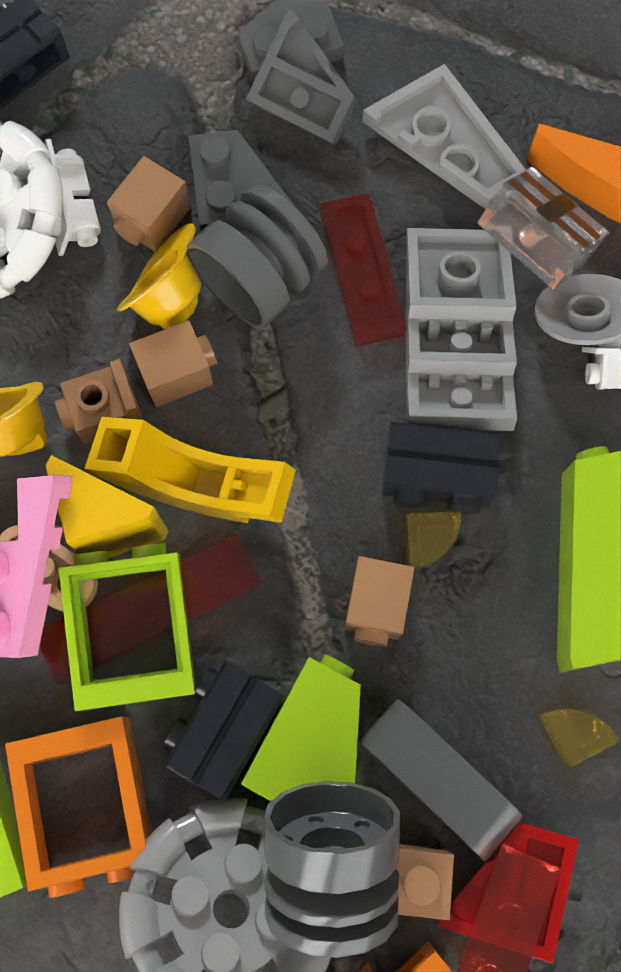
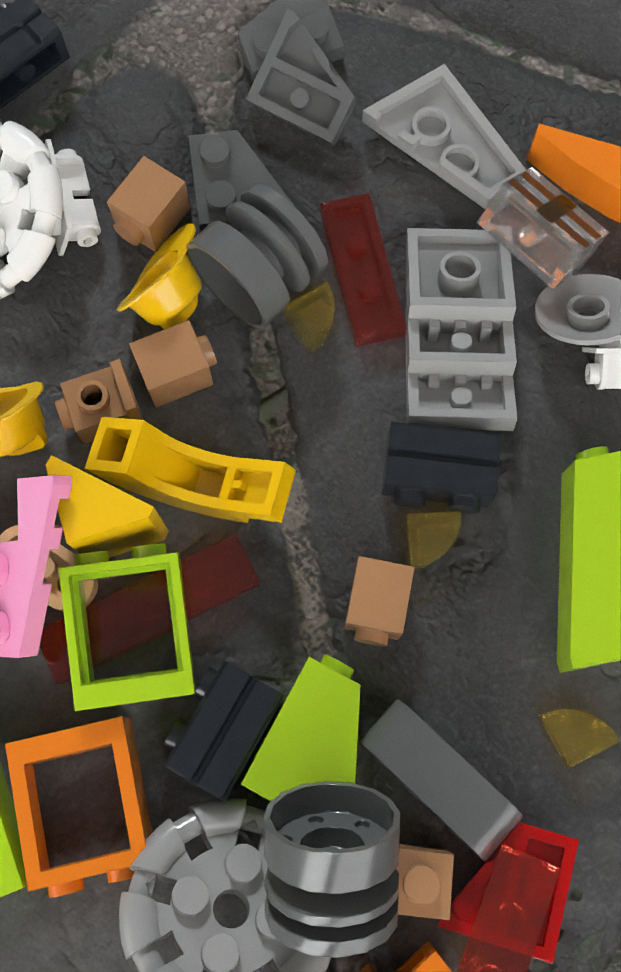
(312, 316): none -> clear yellow tile

